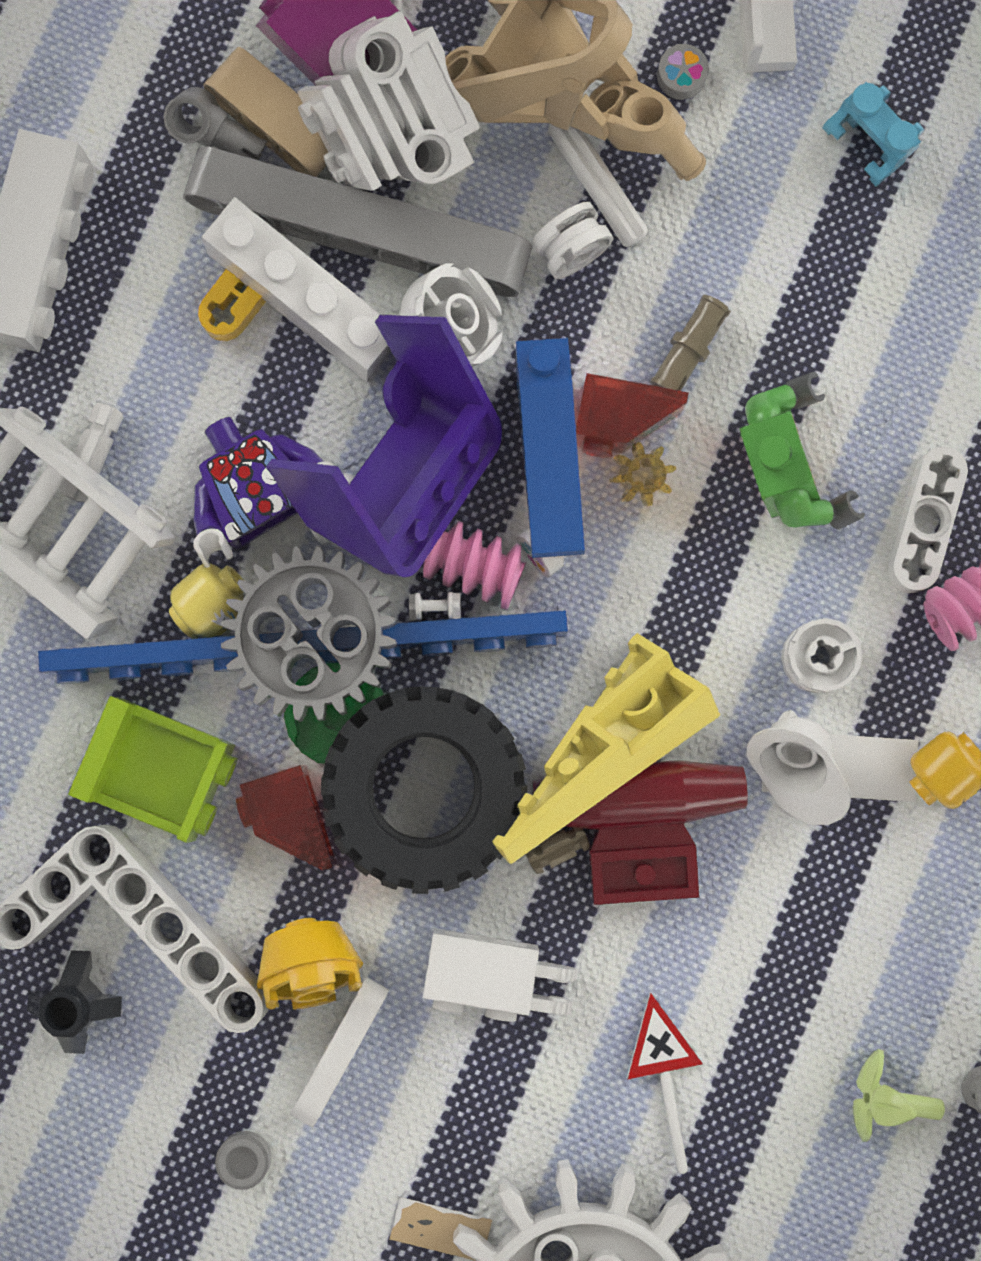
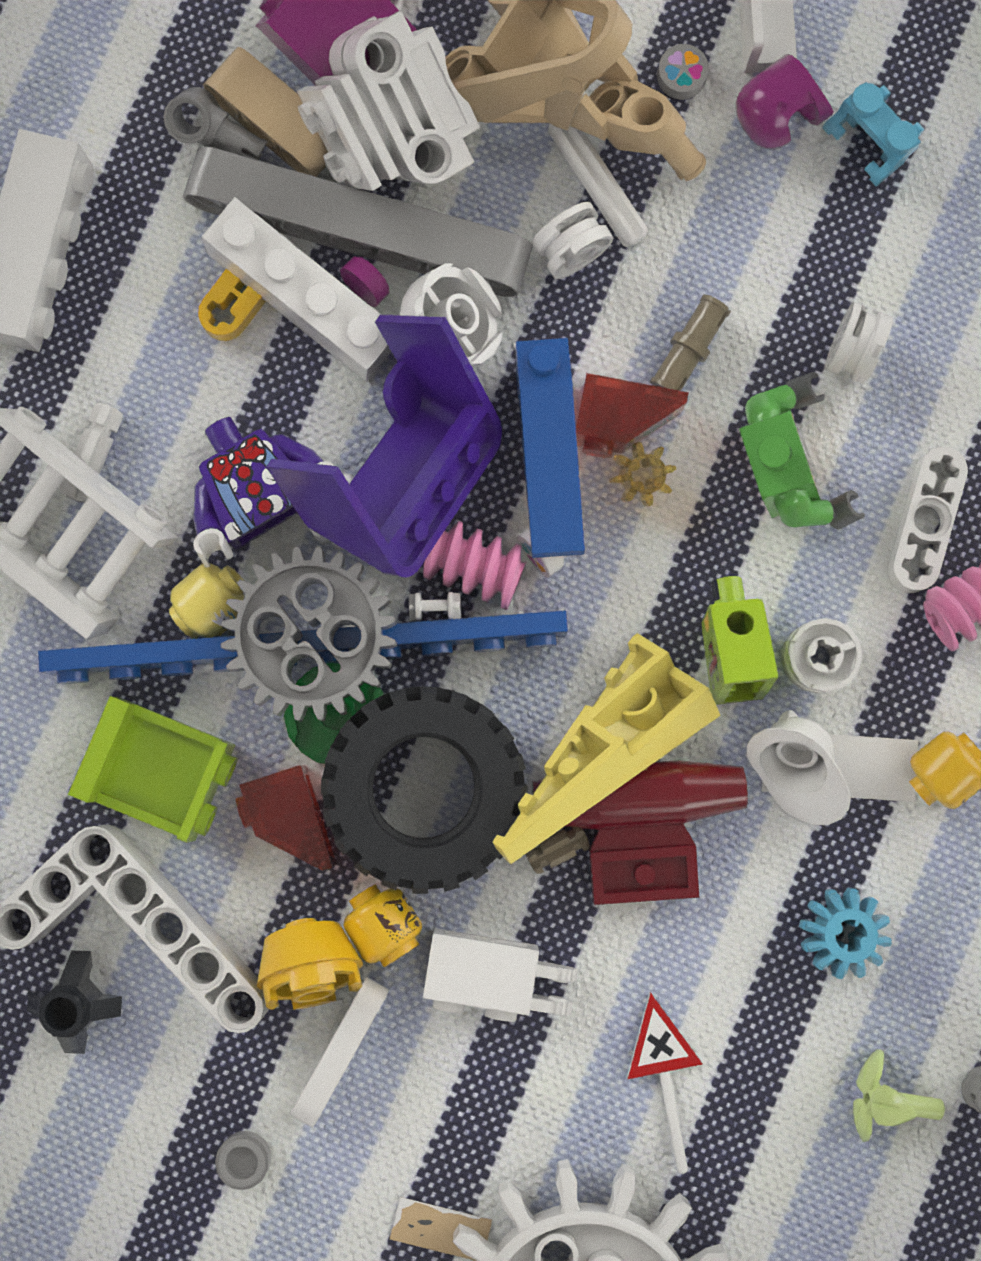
(365, 281): none -> magenta tile
(382, 925): none -> yellow head
(739, 664): none -> lime torso
(774, 96): none -> magenta helmet
(858, 342): none -> white wheel
(861, 941): none -> medium azure gear

